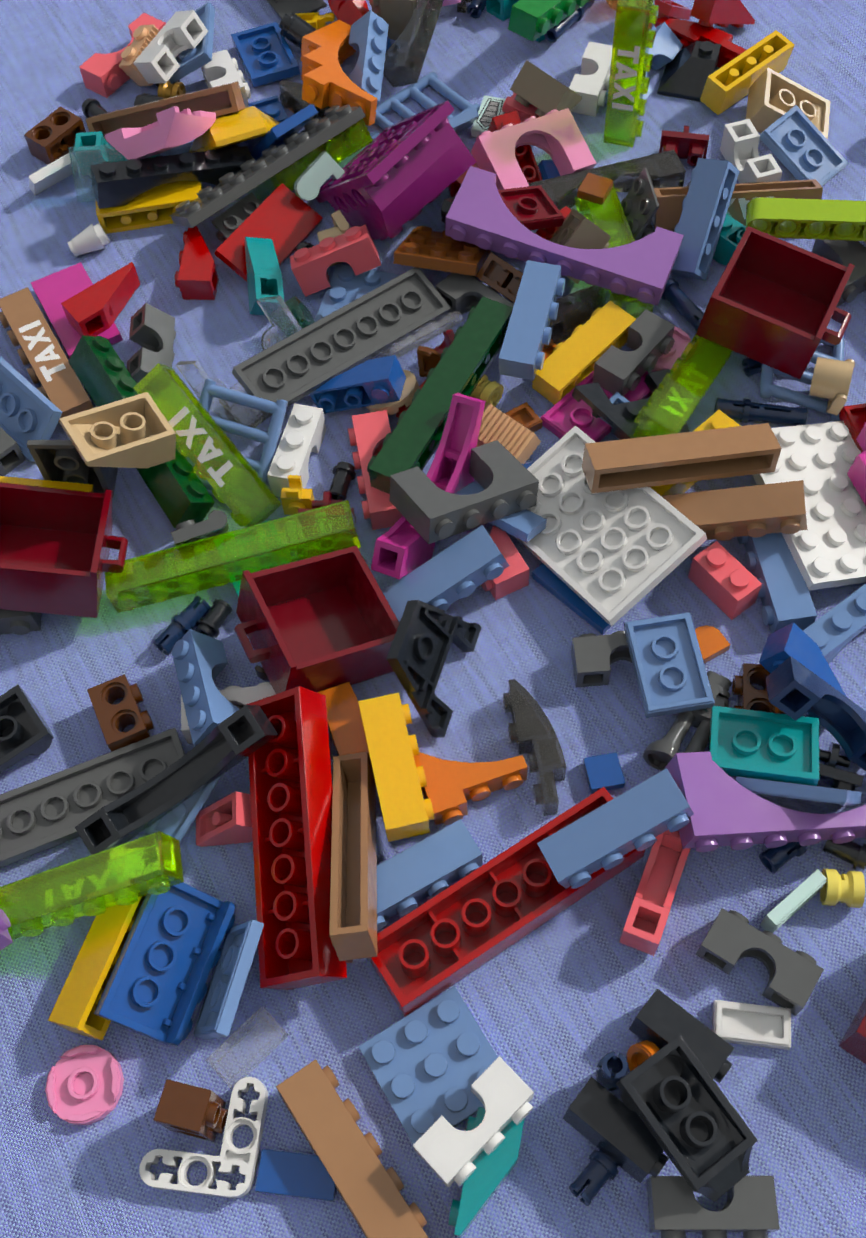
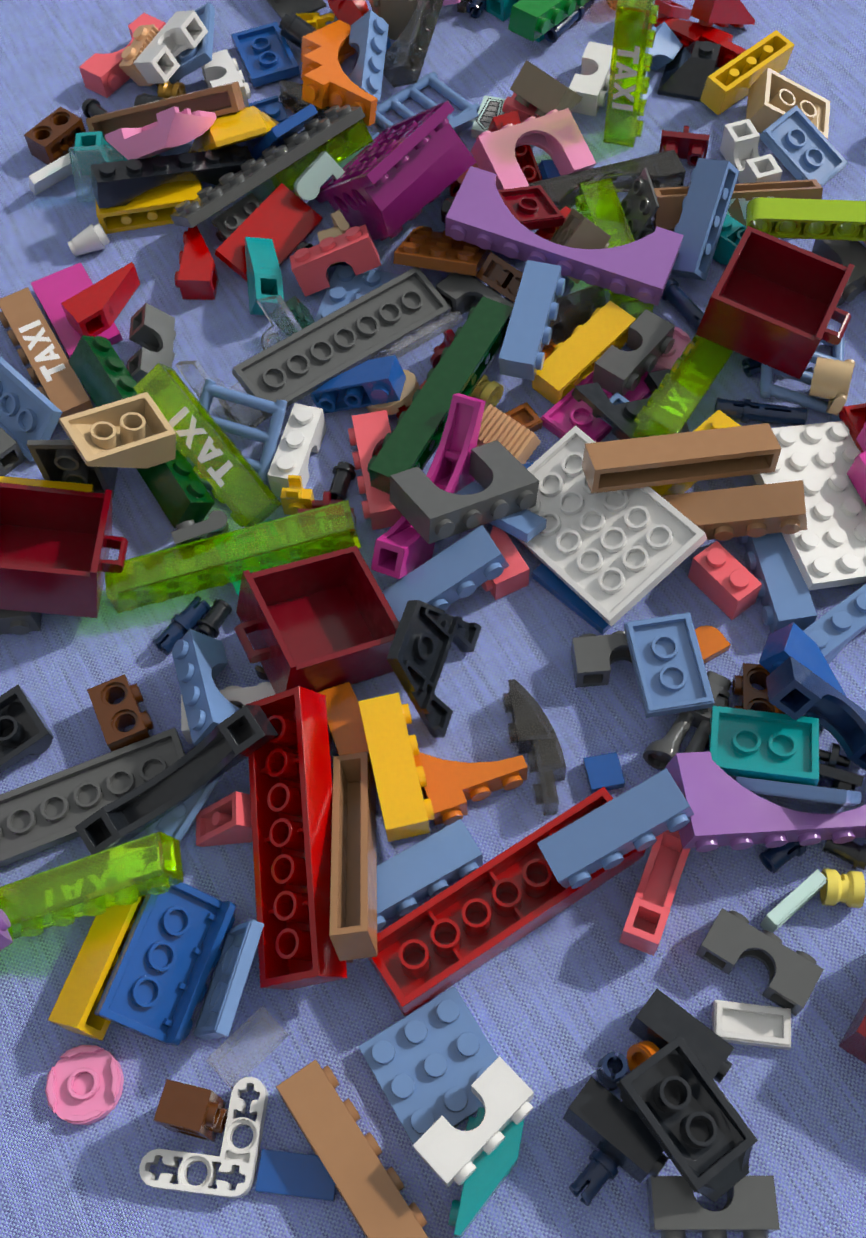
(427, 359): reddish brown tile -> none
(595, 188): dark orange tile -> none

